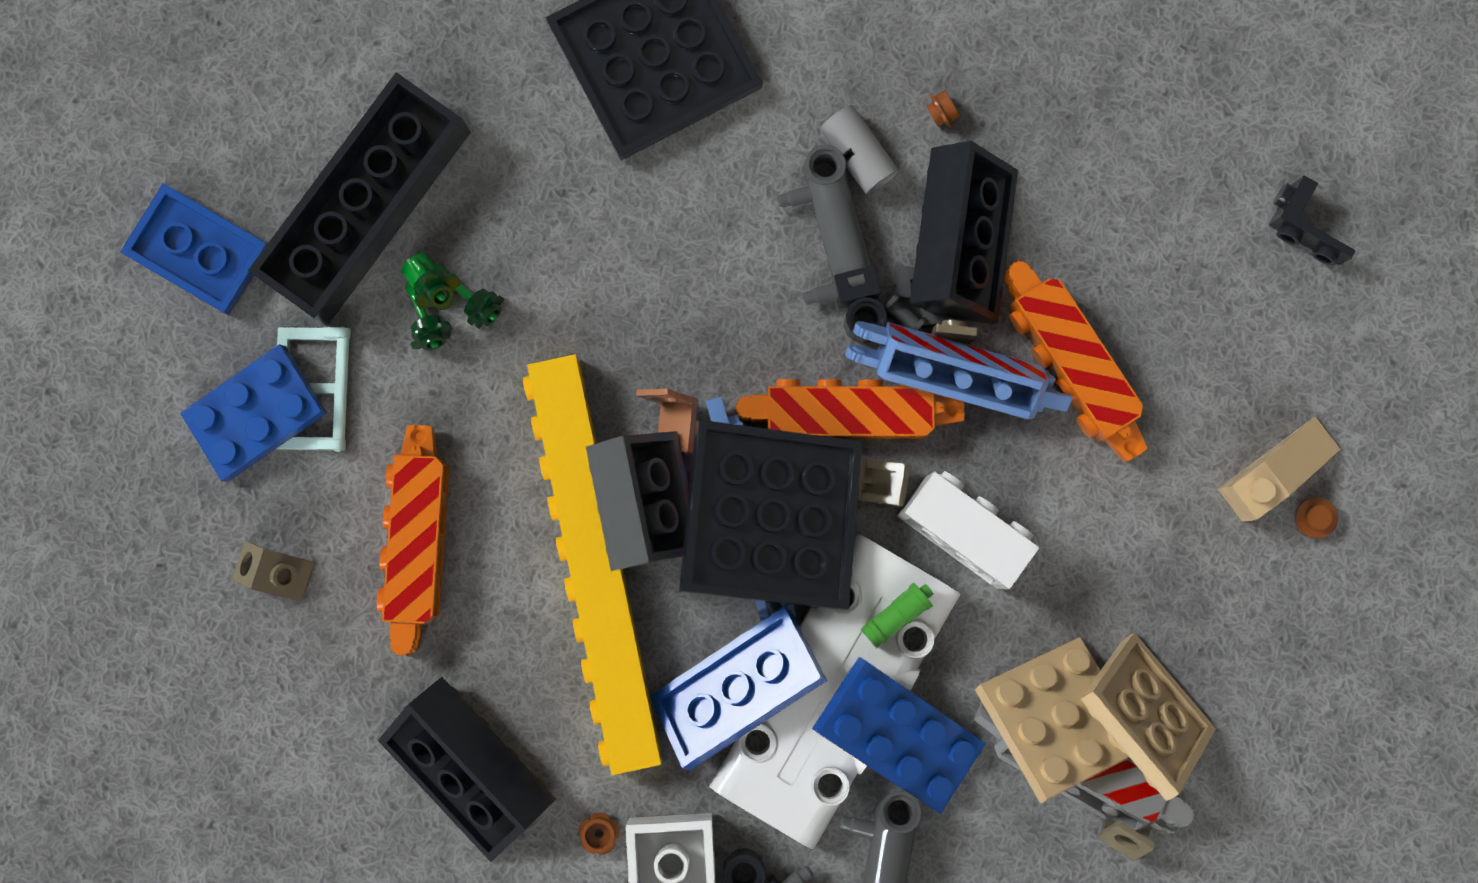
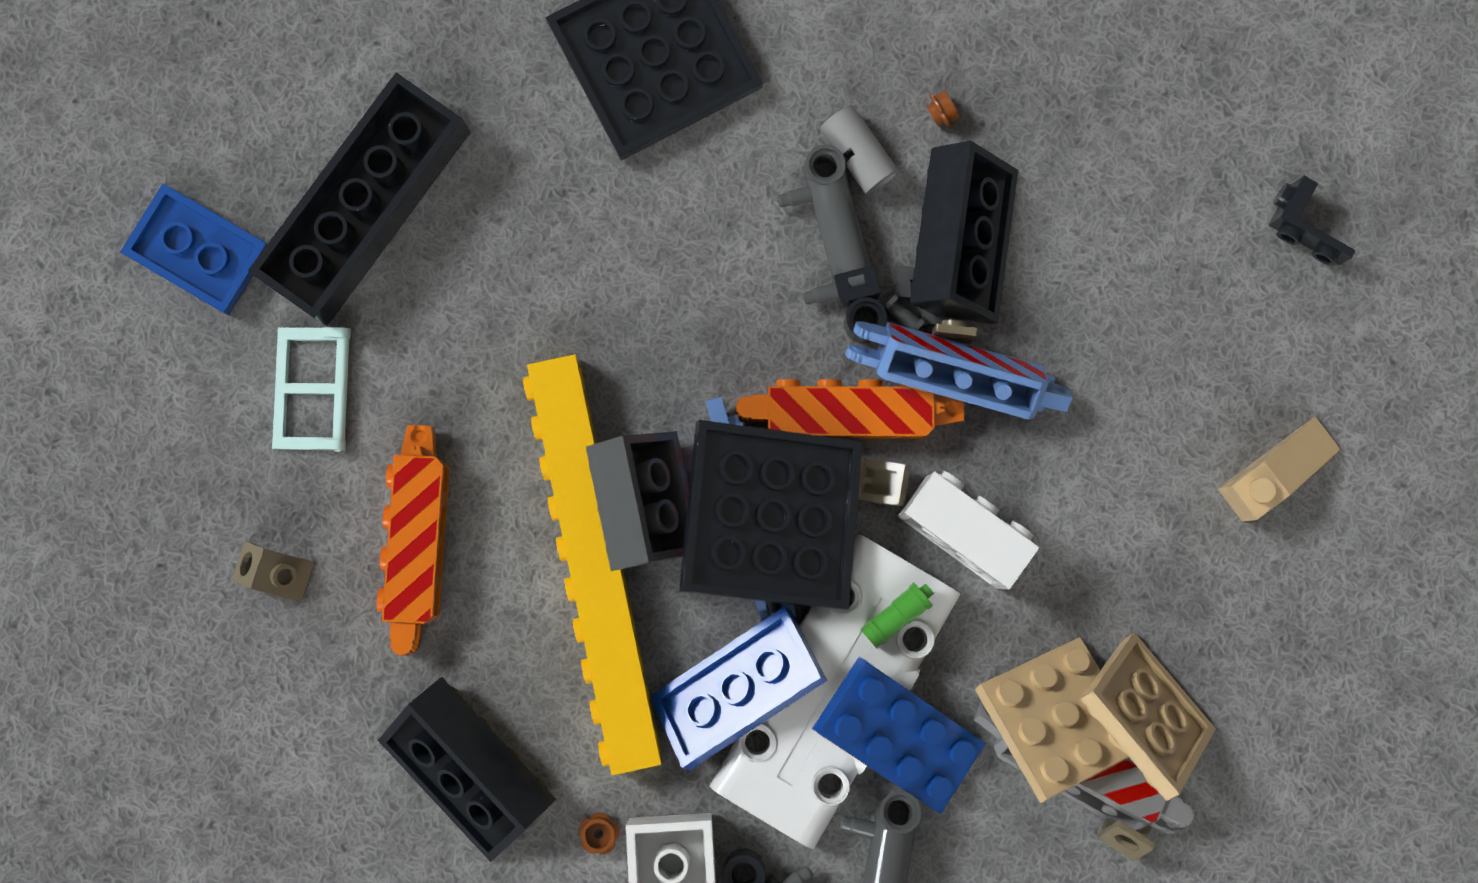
(253, 413): blue plate -> none
(434, 287): dark green plant -> none
(677, 414): nougat bracket -> none
(1076, 359): orange hinge -> none
(1316, 517): dark orange plate -> none

